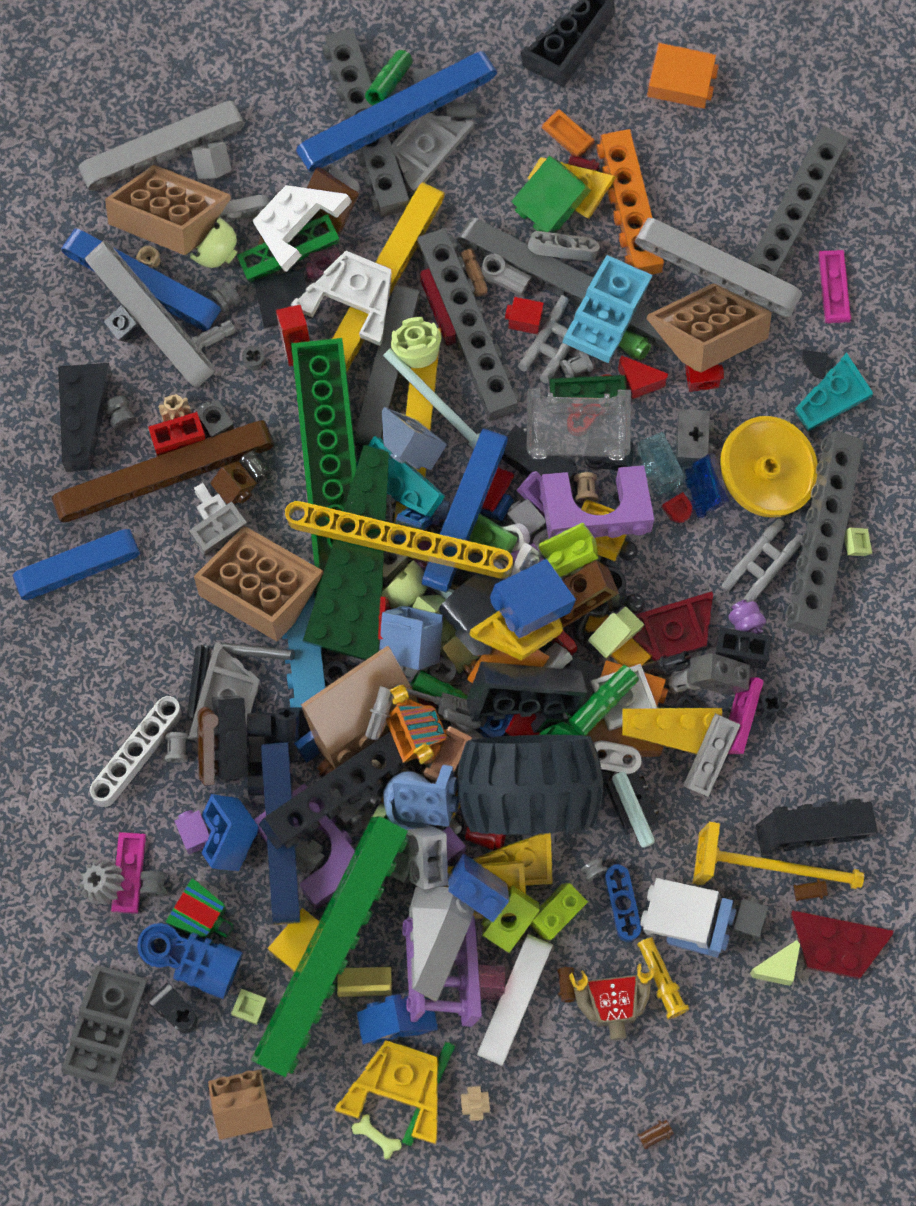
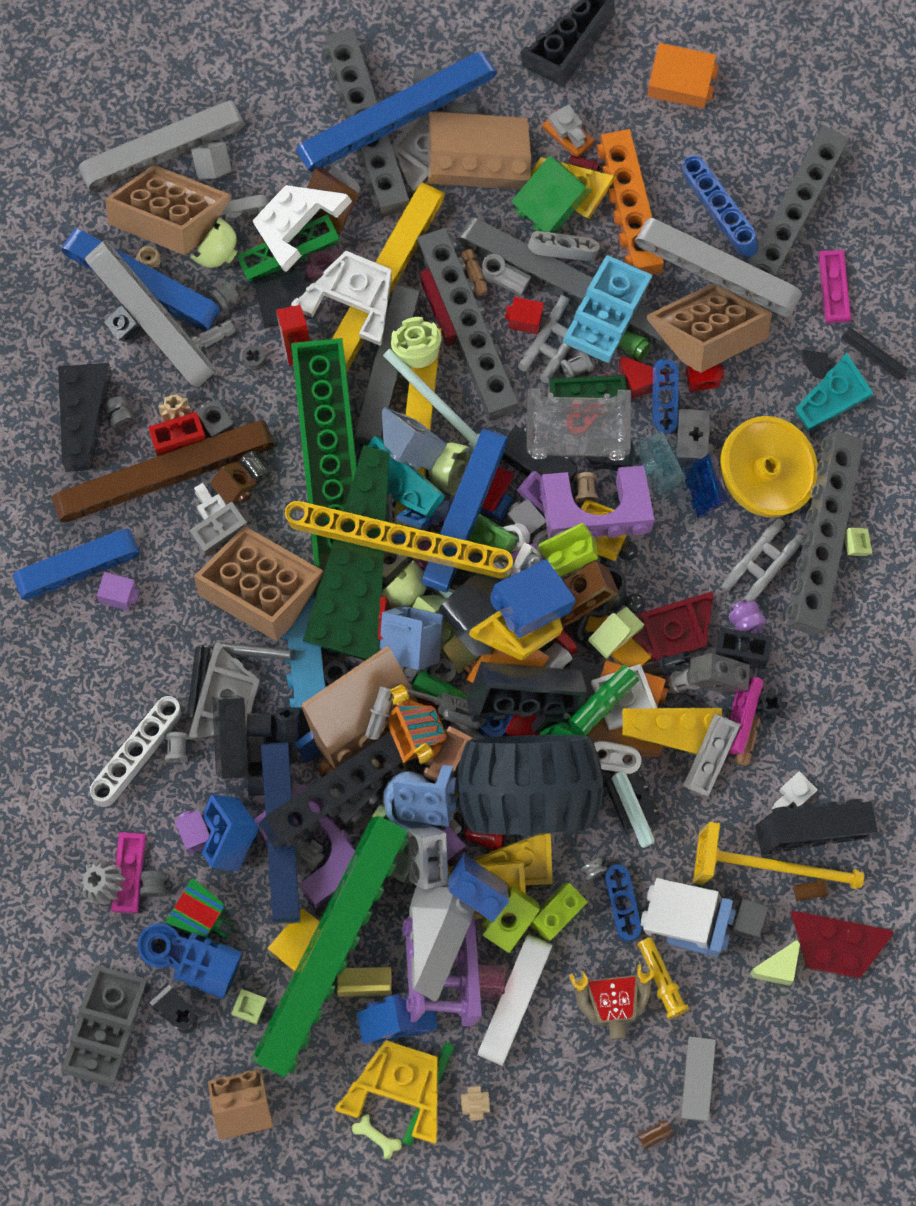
(117, 591): none -> medium lavender brick
(207, 745): plate -> none
(389, 77): green axle -> none
(450, 468): none -> yellowish green cylinder
(478, 150): none -> medium nougat slope
(566, 987): reddish brown pin -> none
(567, 124): none -> light grey plate
(657, 414): none -> blue beam
(678, 508): red tile -> none
(698, 1079): none -> light grey tile
(721, 215): none -> blue beam
(745, 758): none -> medium nougat axle
(795, 791): none -> white plate
(874, 353): none -> black axle

